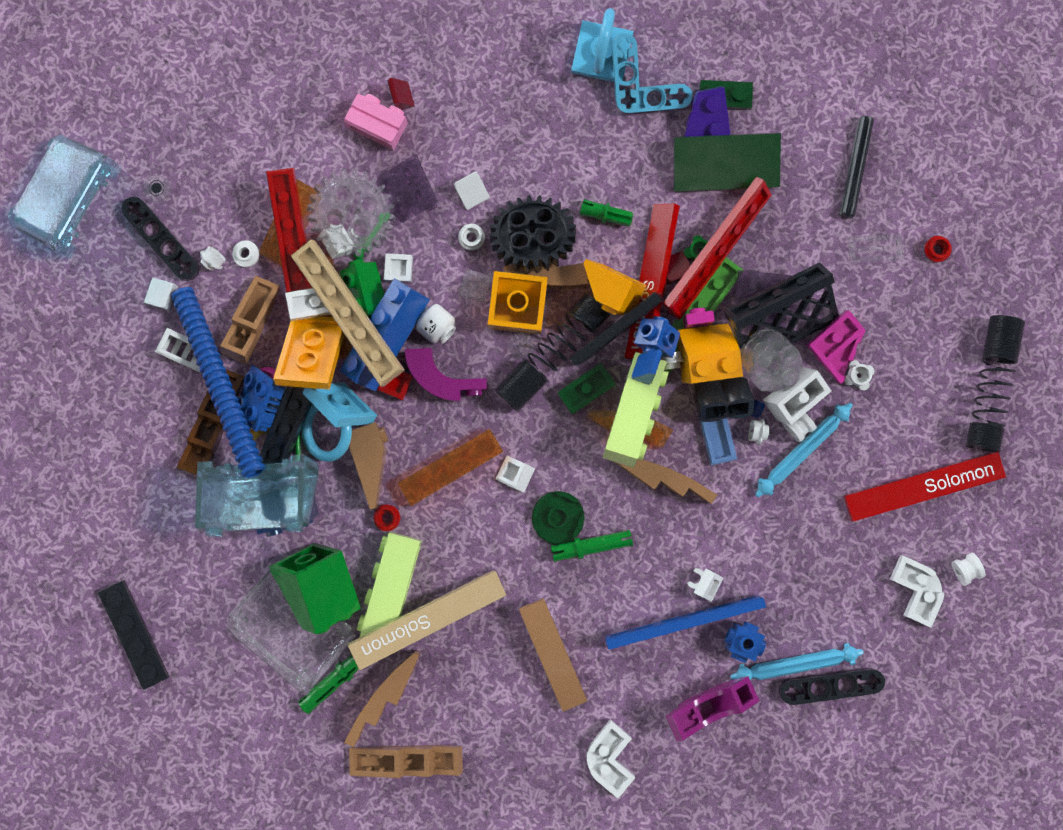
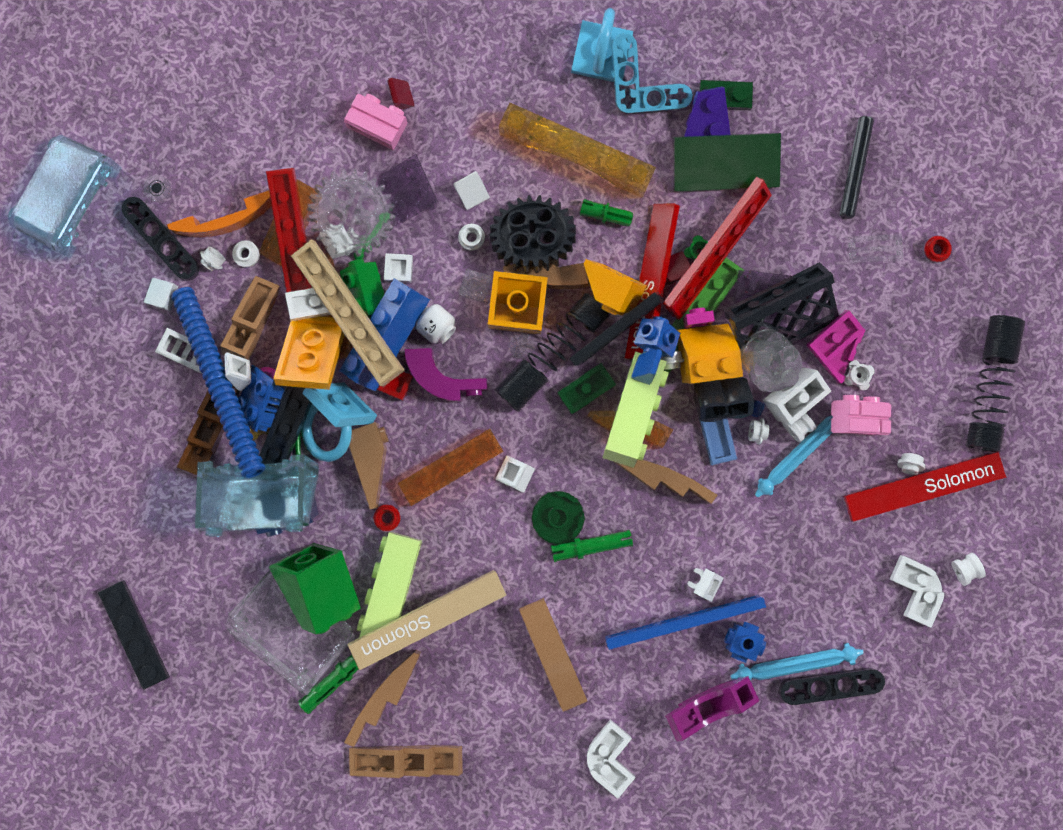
(191, 227): none -> orange slope
(237, 371): none -> white slope
(595, 156): none -> clear yellow arch
(860, 417): none -> bright pink brick
(911, 463): none -> white plate

